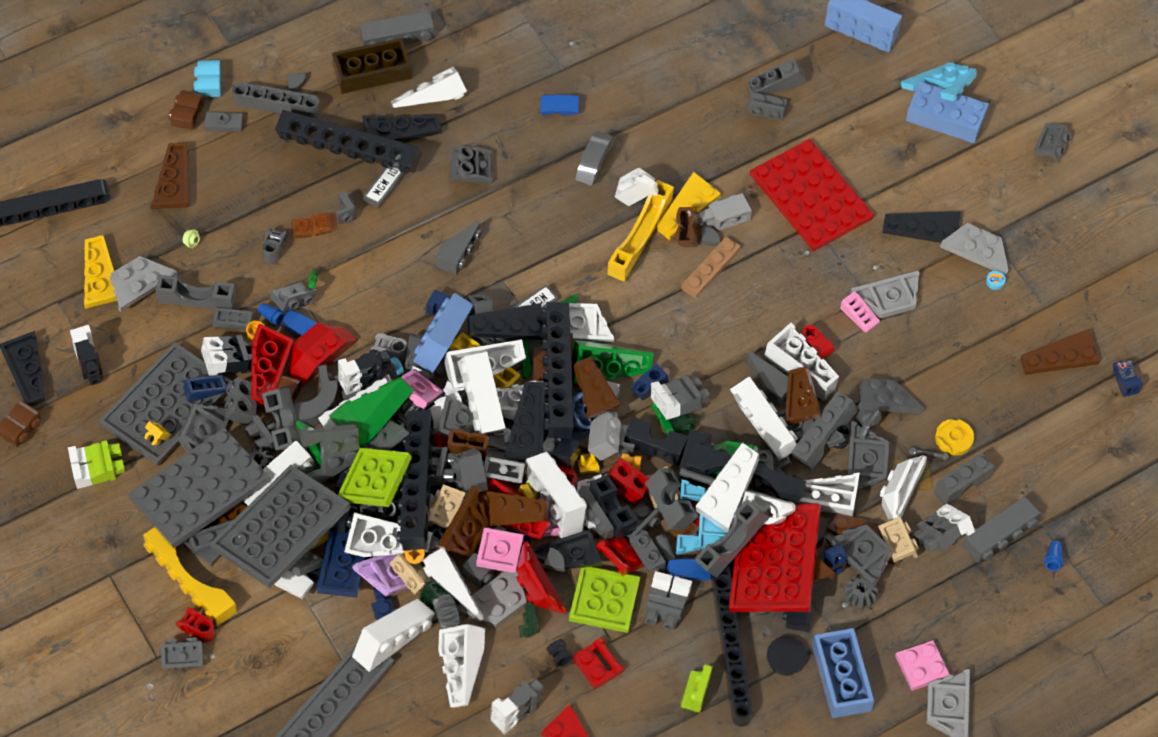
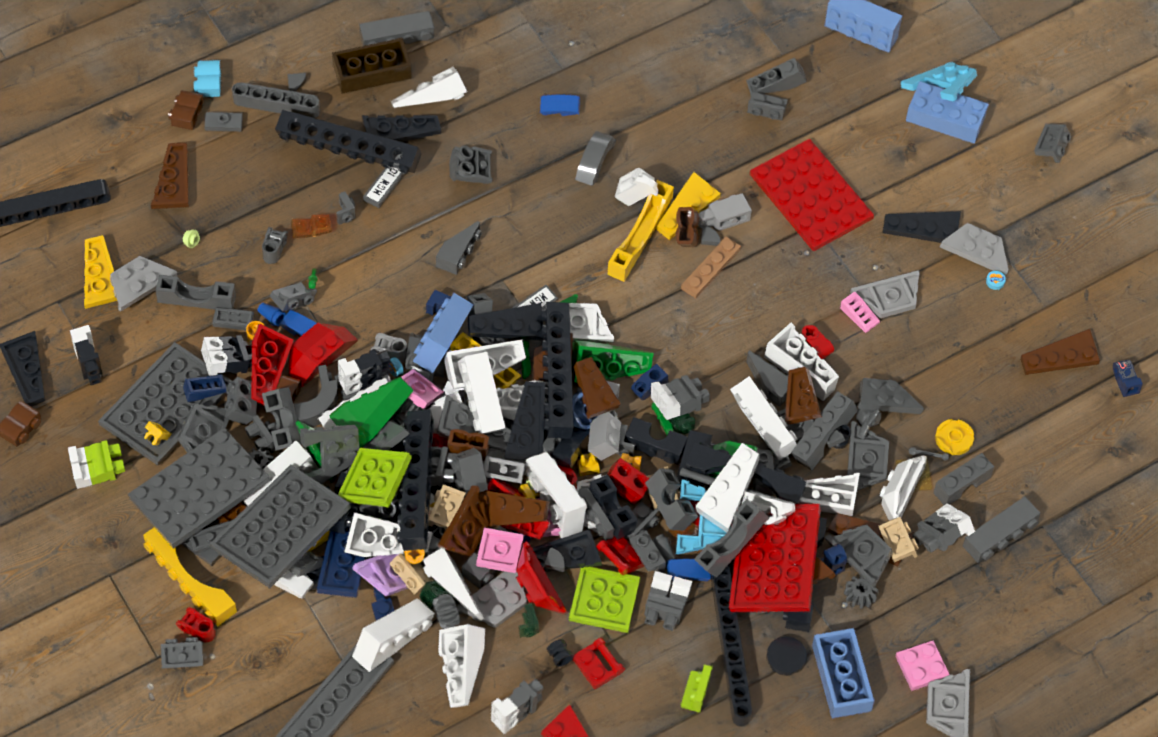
(1054, 557): blue cone -> none

